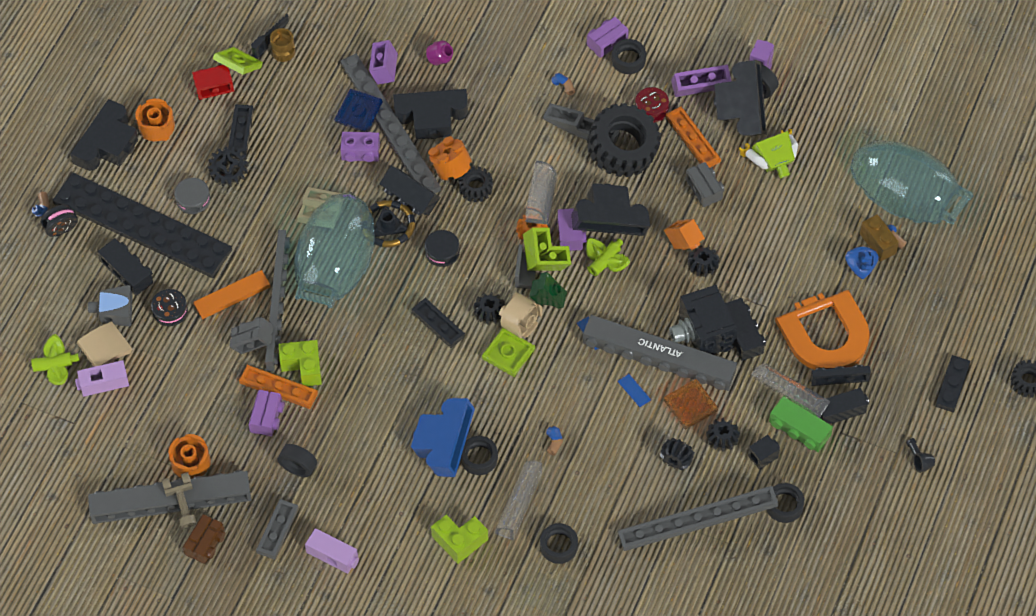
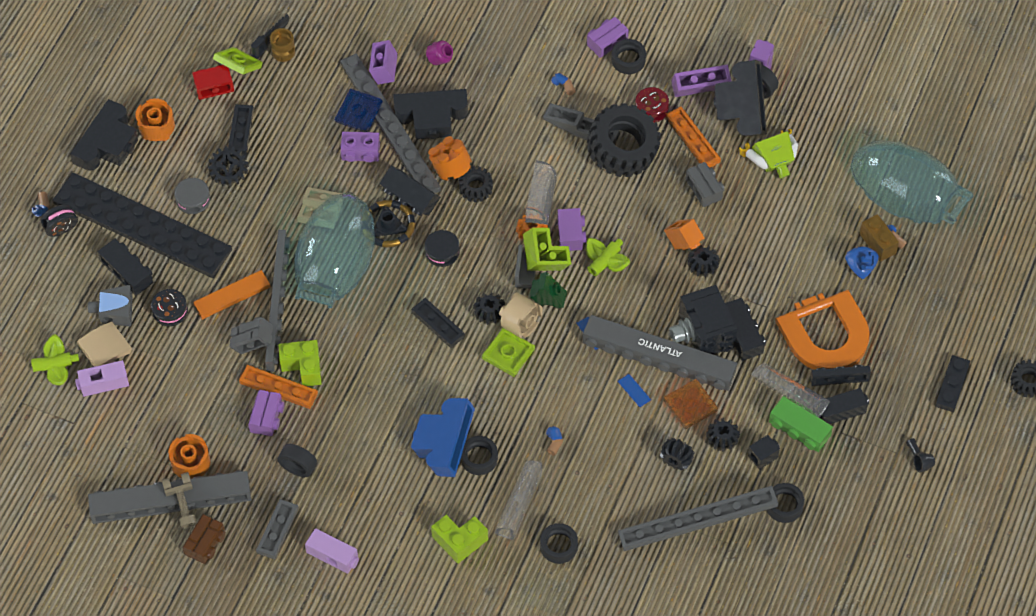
(610, 211): black brick -> none

